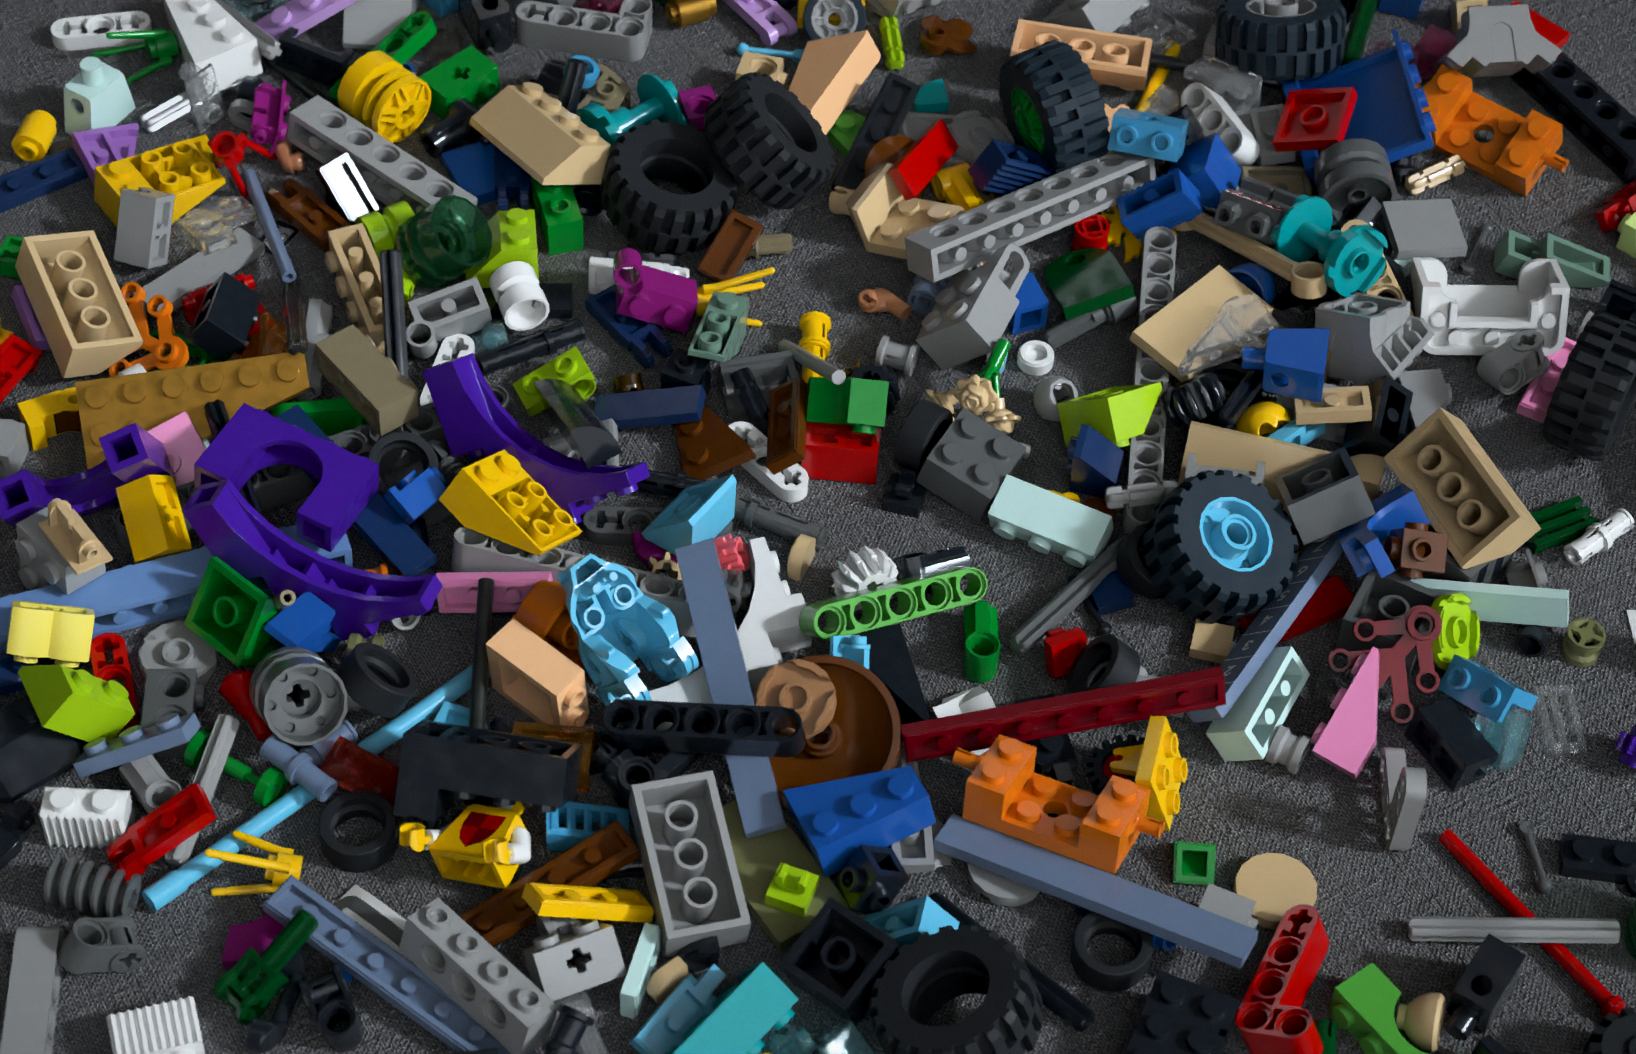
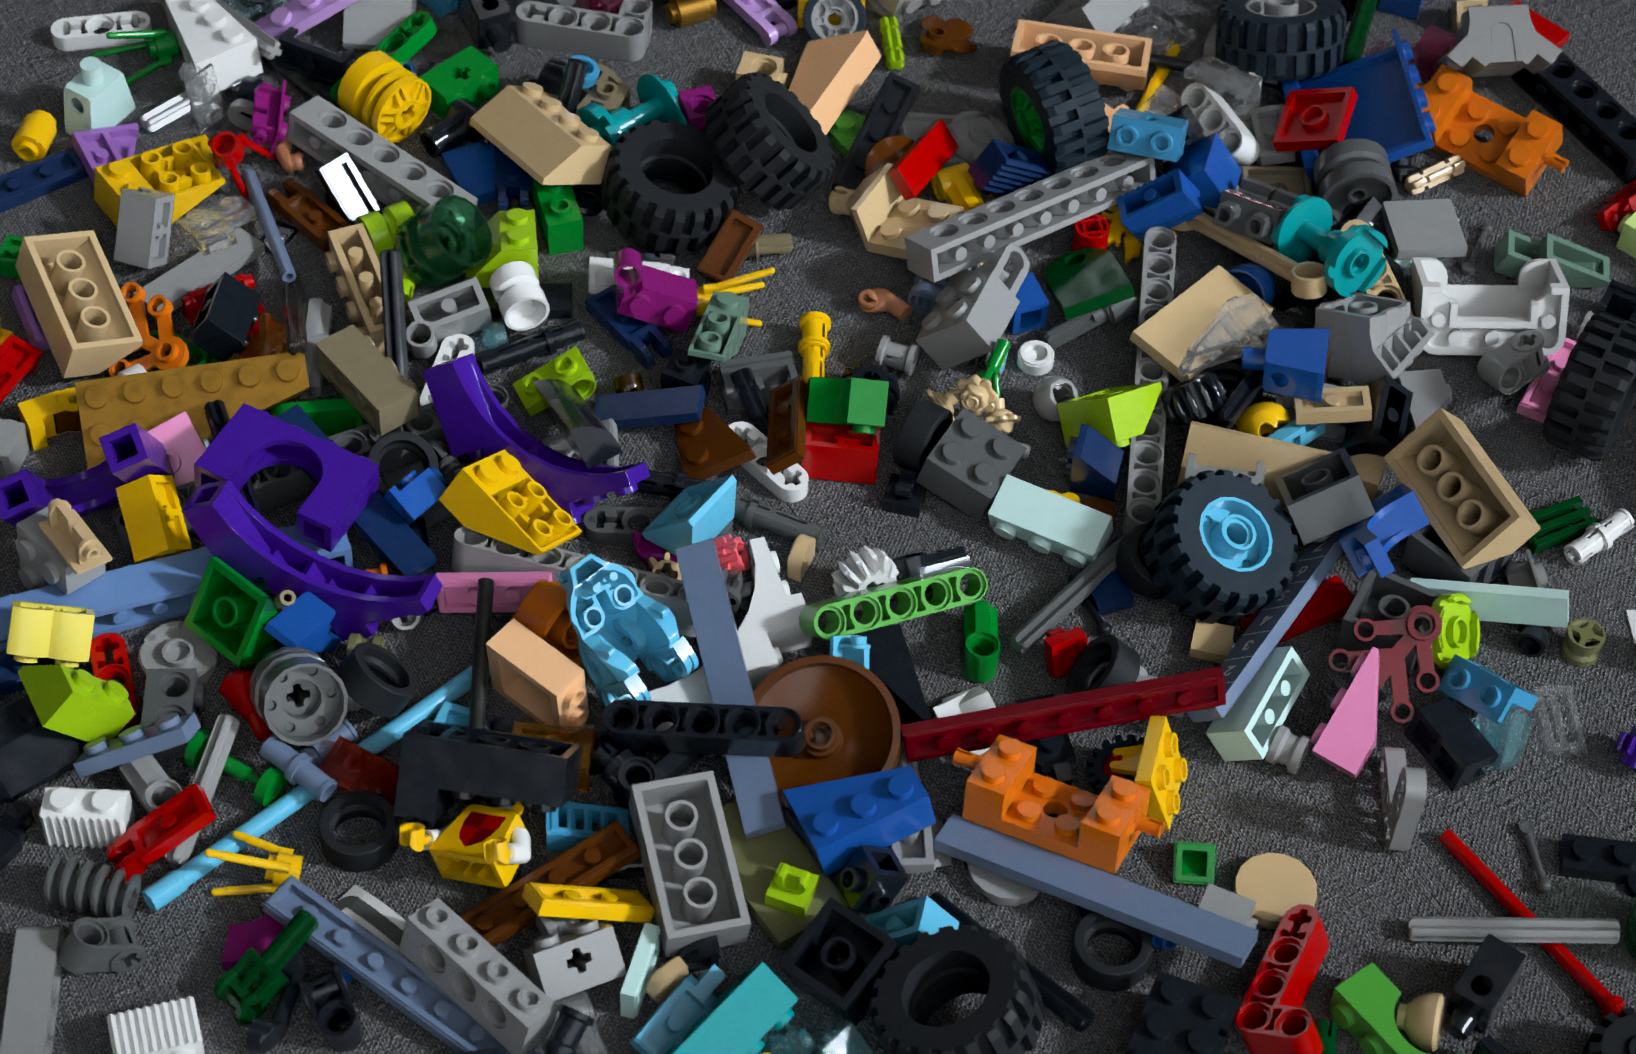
(795, 55): medium azure hinge -> none
(802, 688): medium nougat tile -> none
(813, 362): light grey bar -> none
(932, 98): teal tile -> none
(1138, 494): light grey axle -> none
(1416, 550): reddish brown brick -> none

